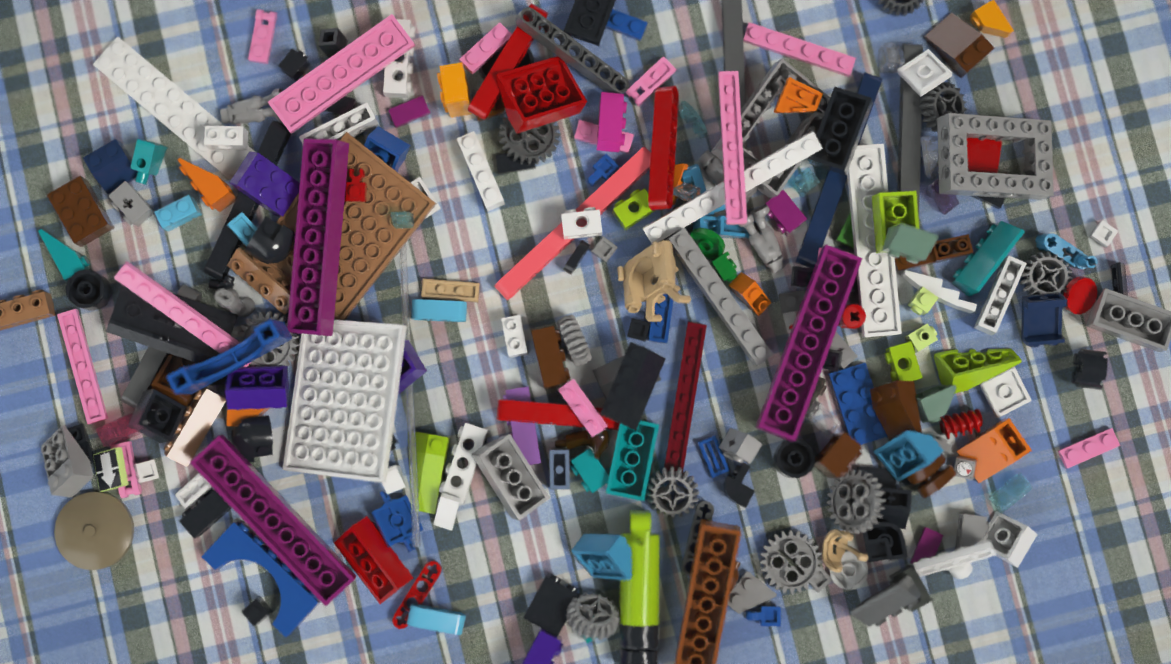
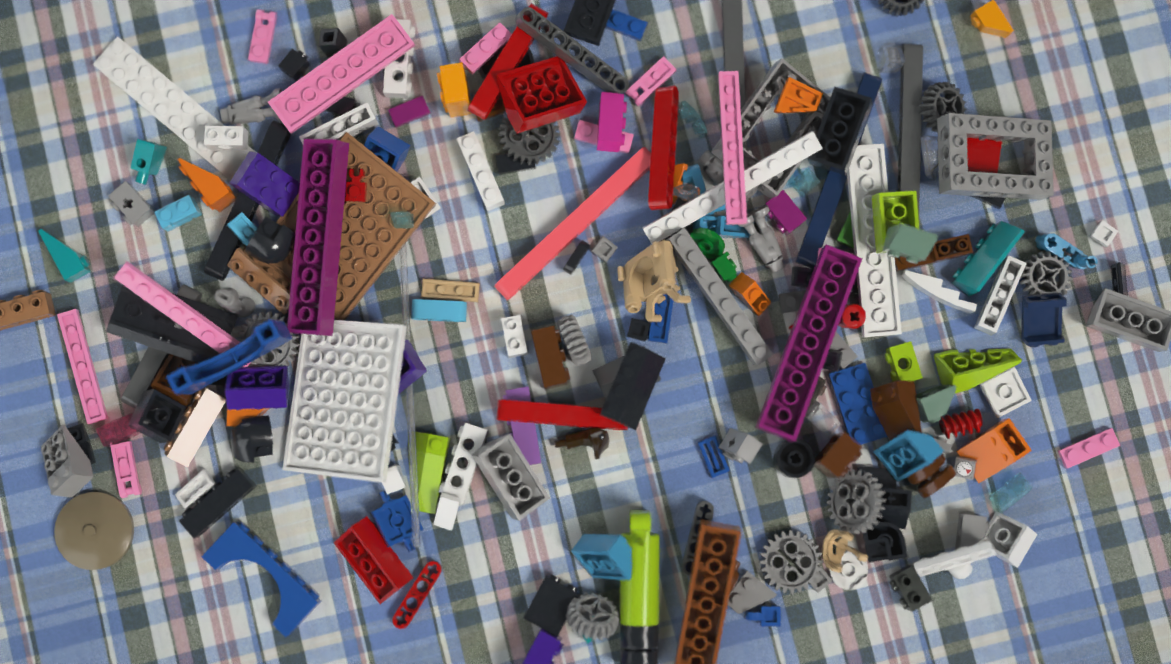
(80, 211): reddish brown brick -> none
(81, 282): black brick -> none
(110, 469): tile -> none
(111, 165): dark blue slope -> none
(146, 471): white plate -> none
(226, 284): black arm -> none
(257, 611): black brick -> none
(273, 519): magenta brick -> none
(436, 619): medium azure beam -> none
(559, 469): sand blue brick -> none
(582, 407): bright pink plate -> none
(590, 471): teal brick -> none
(592, 228): white brick -> none
(603, 168): blue plate -> none
(625, 216): lime brick -> none
(632, 461): teal slope -> none
(680, 492): light grey gear -> none
(685, 396): dark red plate -> none
(735, 489): black brick -> none
(799, 49): bright pink plate -> none
(887, 602): dark grey slope -> none
(922, 301): yellowish green brick -> none
(922, 337): yellowish green brick -> none
(924, 72): white plate -> none
(927, 545): magenta tile -> none
(943, 201): clear purple slope -> none
(959, 44): slope -> none
(1080, 295): red tile -> none
(1090, 369): black brick -> none

